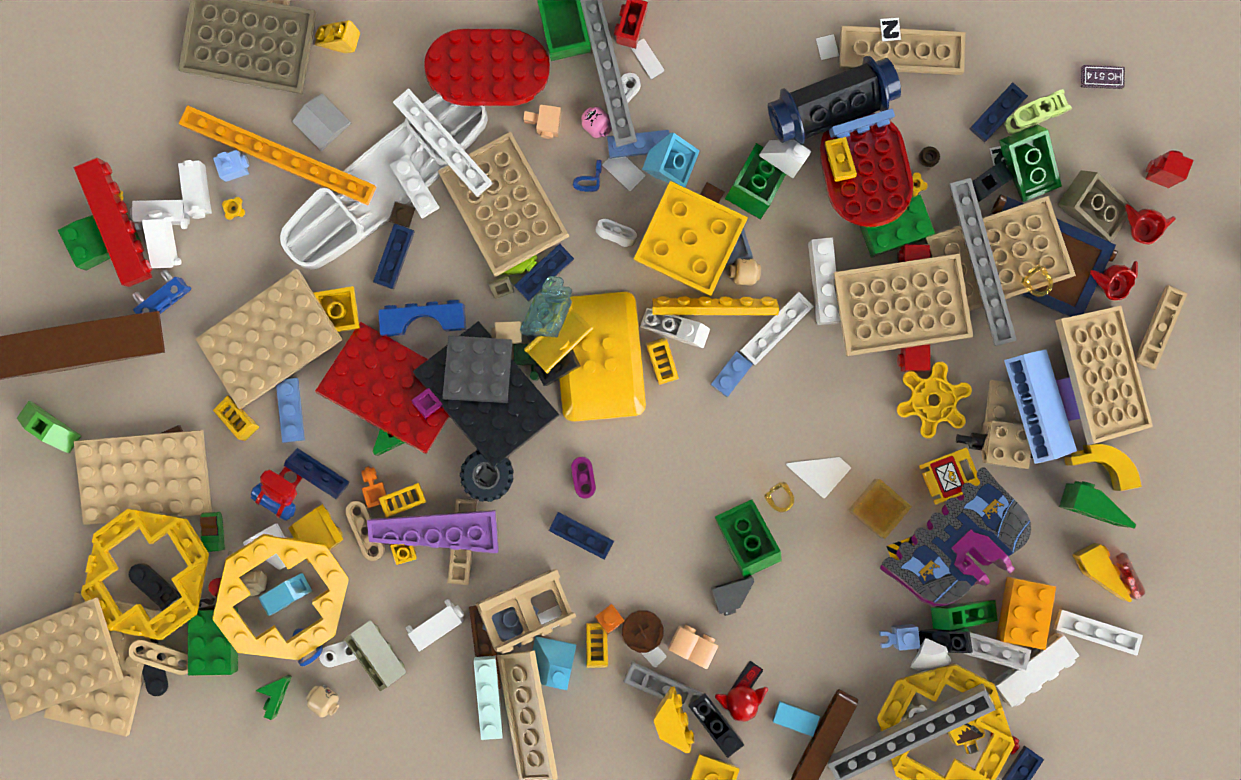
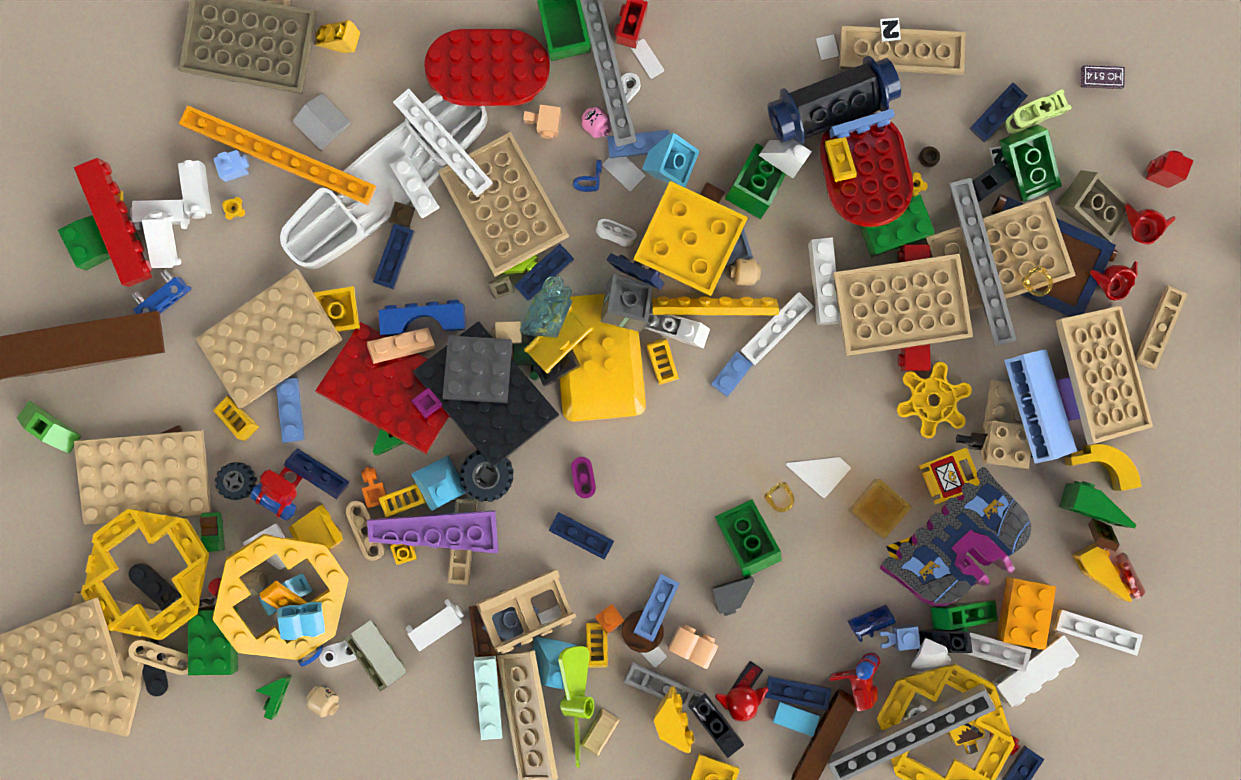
(228, 478): none -> black wheel
(280, 596): none -> light orange tile
(301, 620): none -> medium azure brick
(400, 345): none -> light nougat plate
(439, 483): none -> medium azure slope
(575, 704): none -> lime piece
(600, 732): none -> tan tile
(626, 303): none -> dark grey container
(636, 270): none -> dark blue plate
(656, 608): none -> medium blue plate
(798, 692): none -> dark blue plate
(861, 681): none -> red piece
(871, 621): none -> clear blue plate
(1103, 535): none -> reddish brown plate

